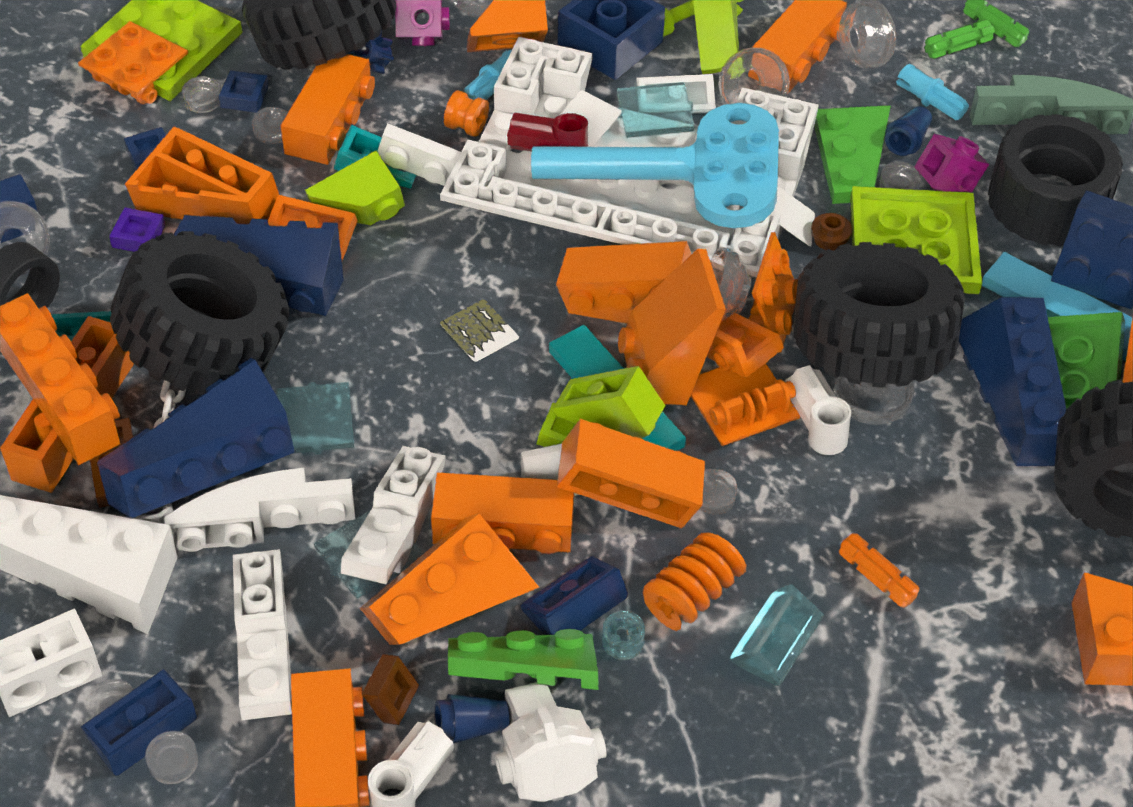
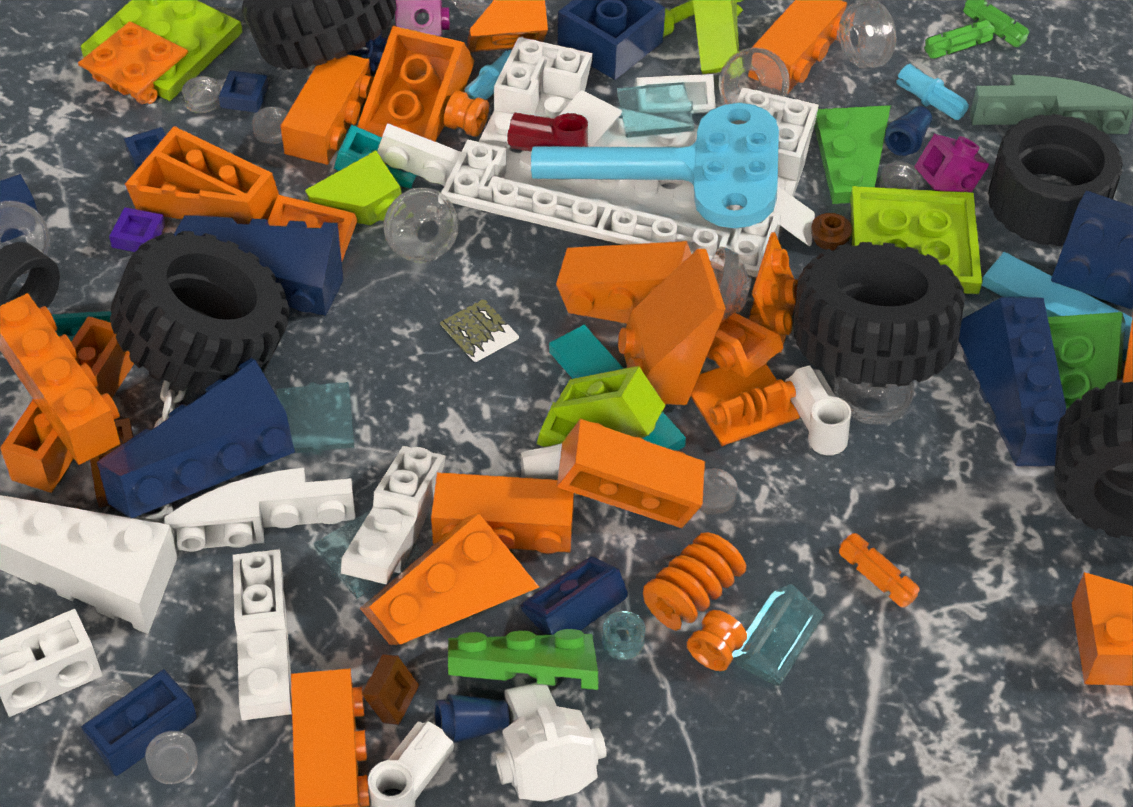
(409, 213): none -> clear piece
(415, 83): none -> orange slope
(717, 640): none -> orange wheel

